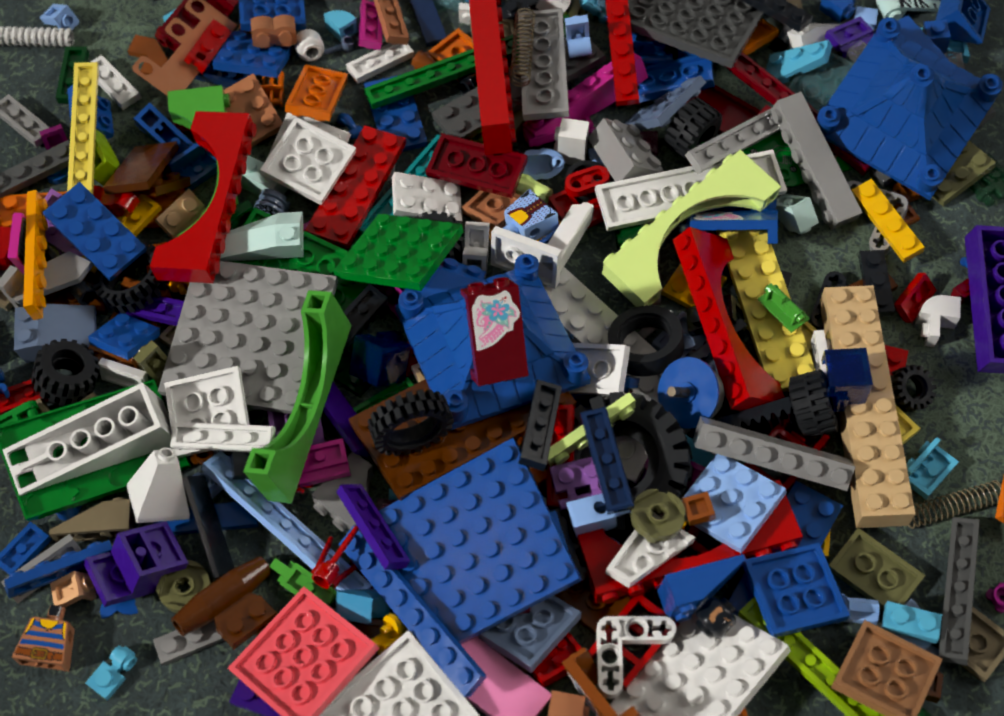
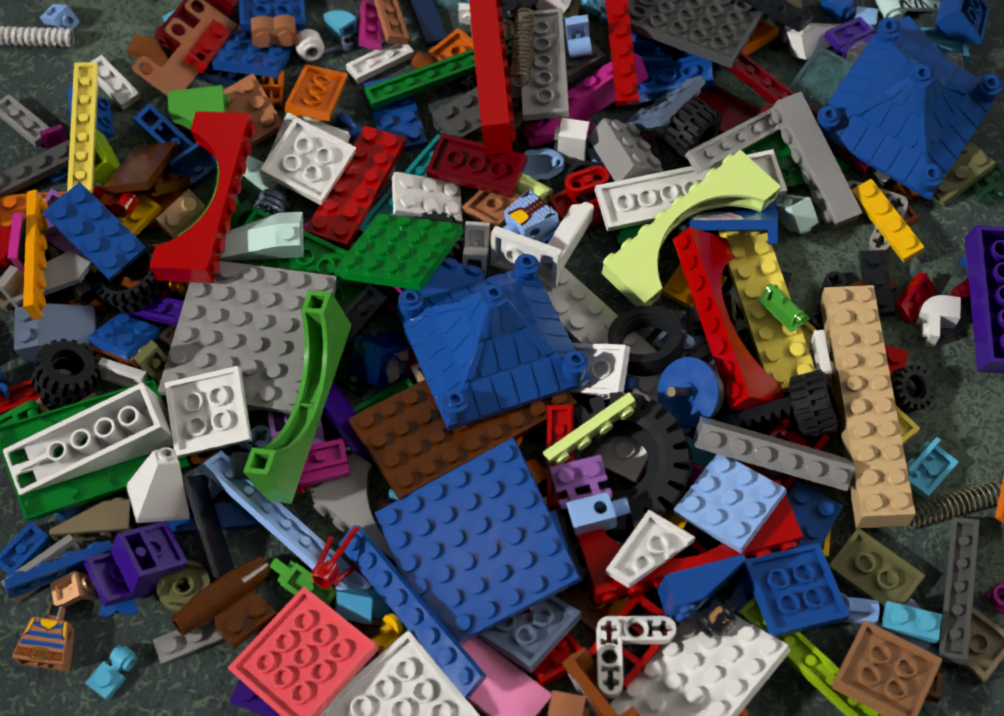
(71, 56): dark green plate -> none
(220, 436): white tile -> none
(373, 526): dark purple plate -> none
(422, 404): black tyre -> none
(495, 331): dark red panel -> none
(540, 425): black plate -> none
(607, 460): dark blue tile -> none
(657, 529): olive plate -> none
(698, 508): dark orange plate -> none
(799, 59): medium azure wing -> none
(847, 376): clear blue plate -> none
(938, 33): blue brick -> none

